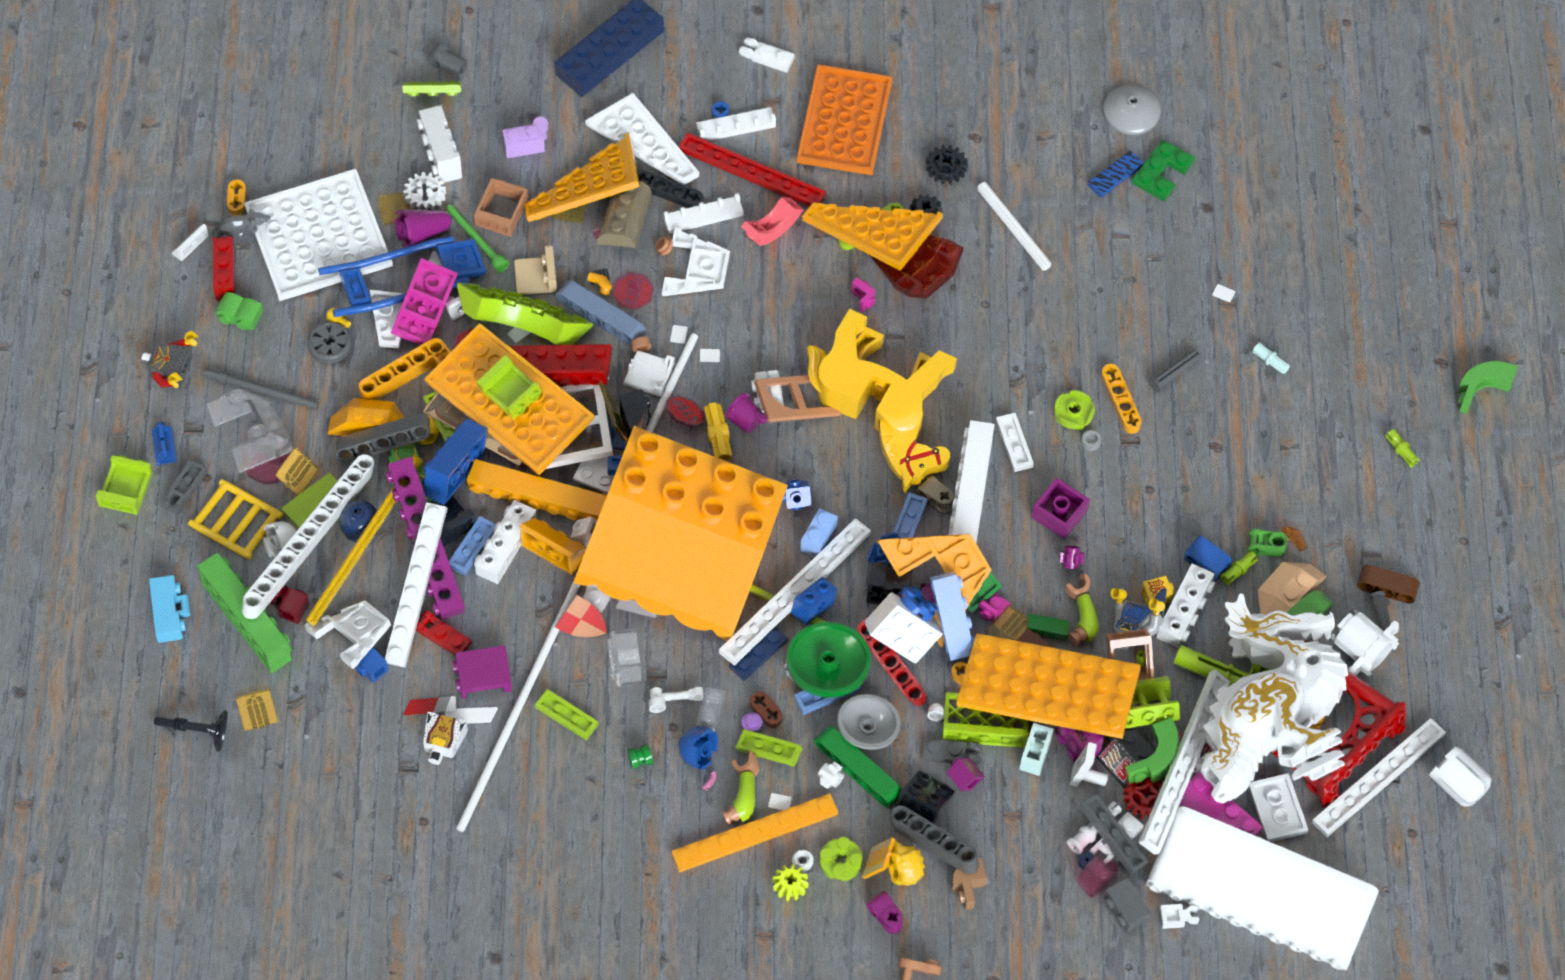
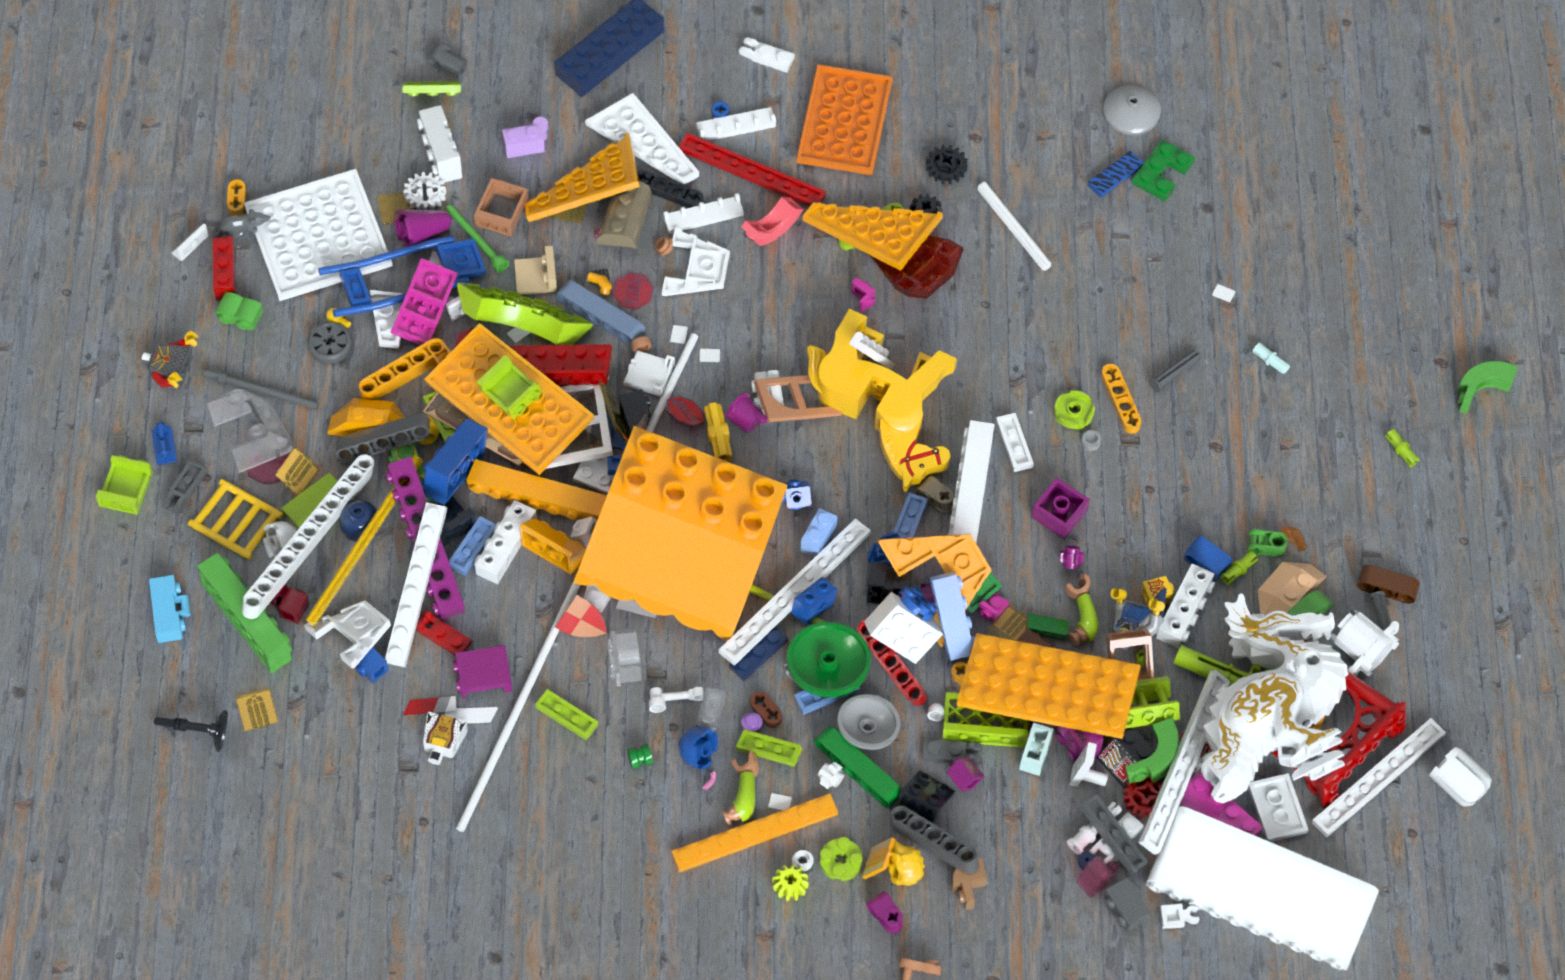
(871, 349): none -> white hinge

